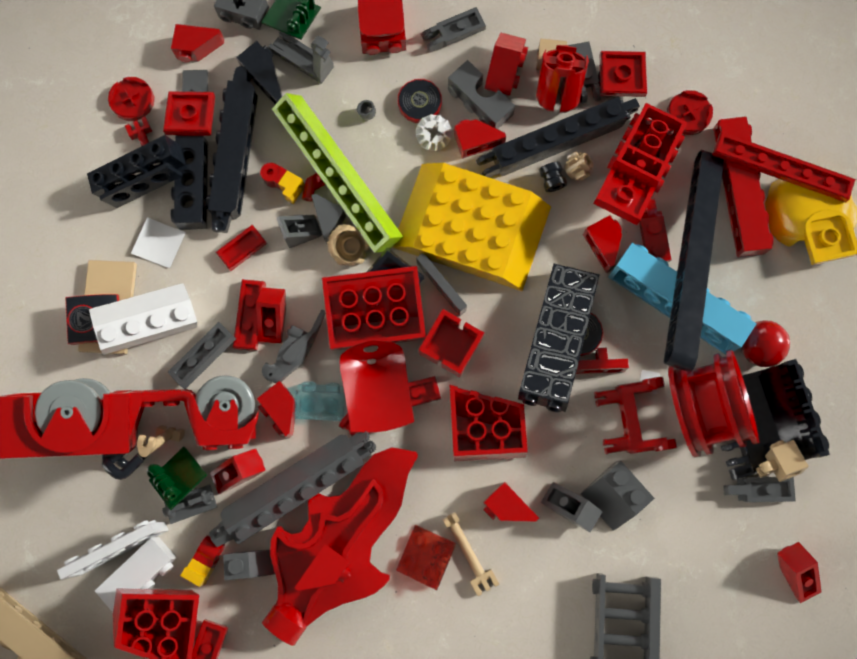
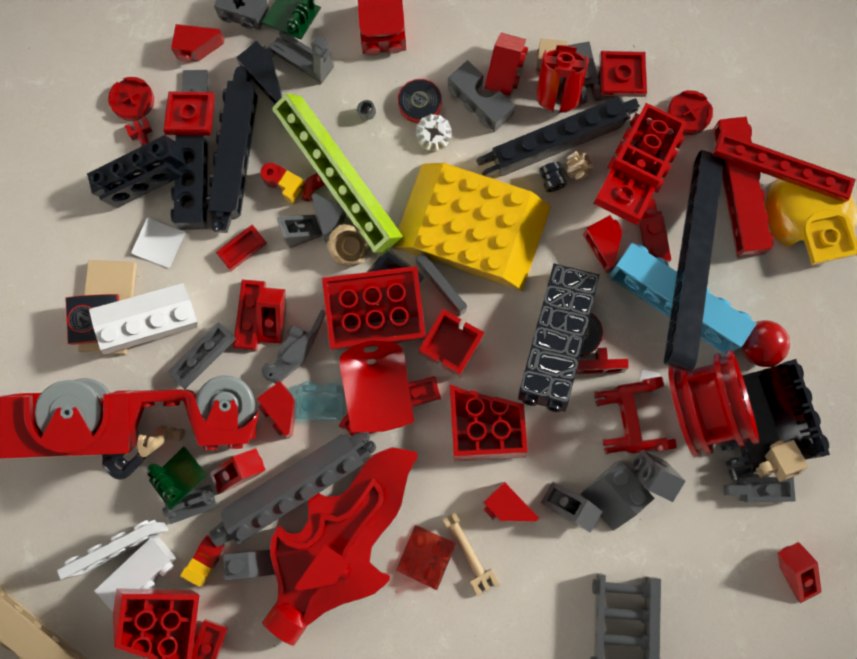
(454, 29): dark grey hinge -> none
(476, 137): red slope -> none
(657, 475): none -> dark grey brick

